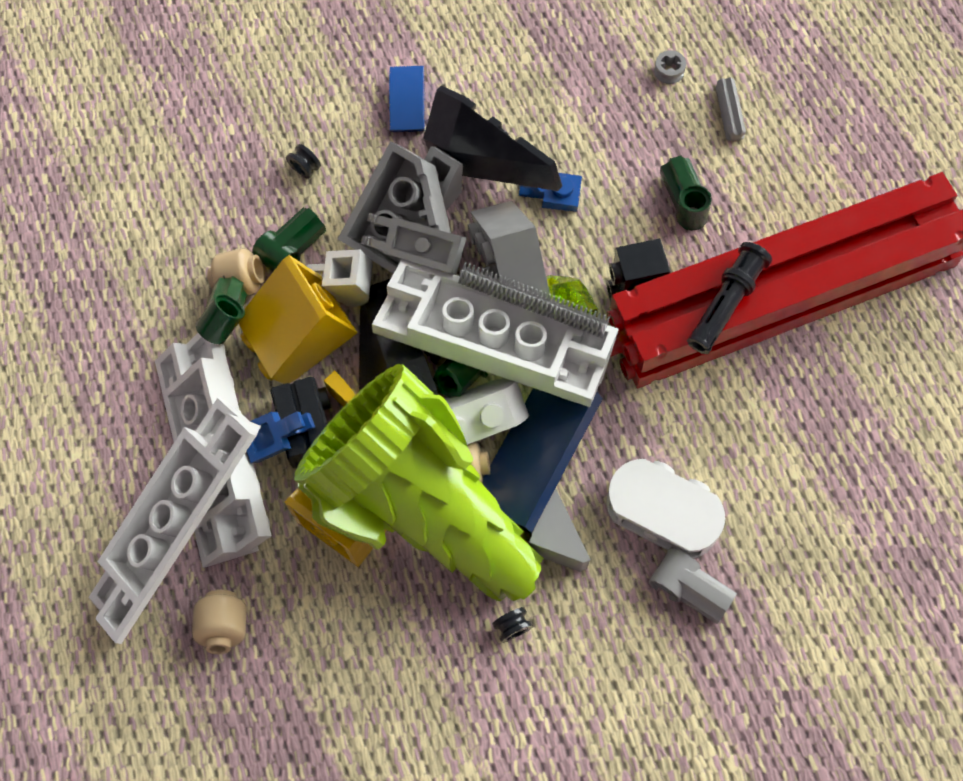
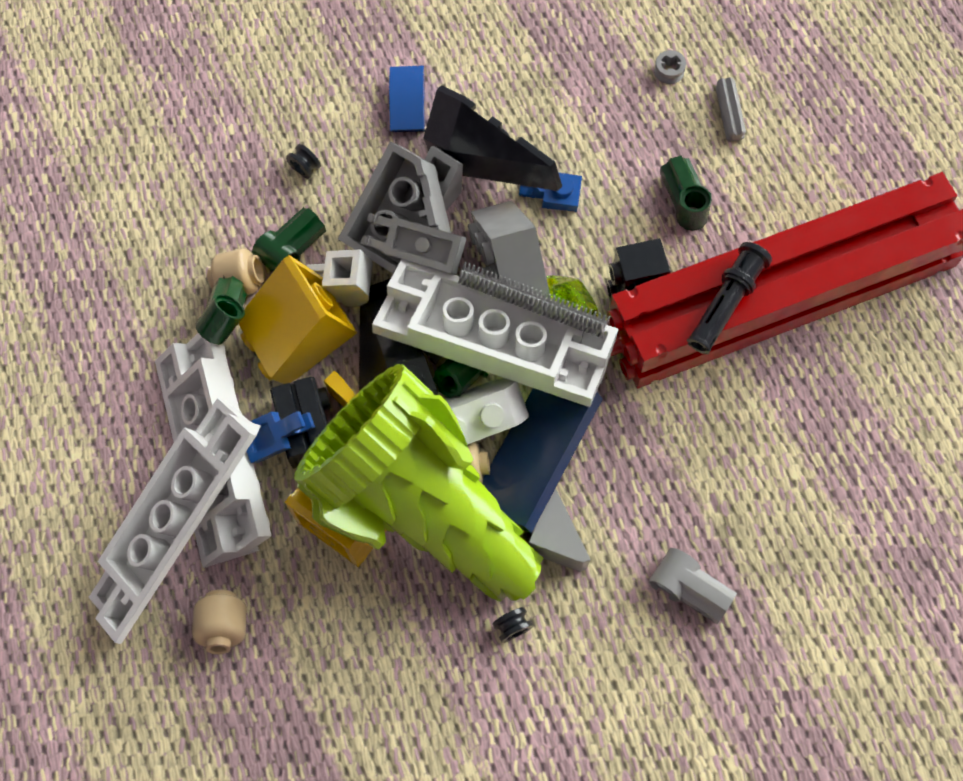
(665, 507): white brick -> none

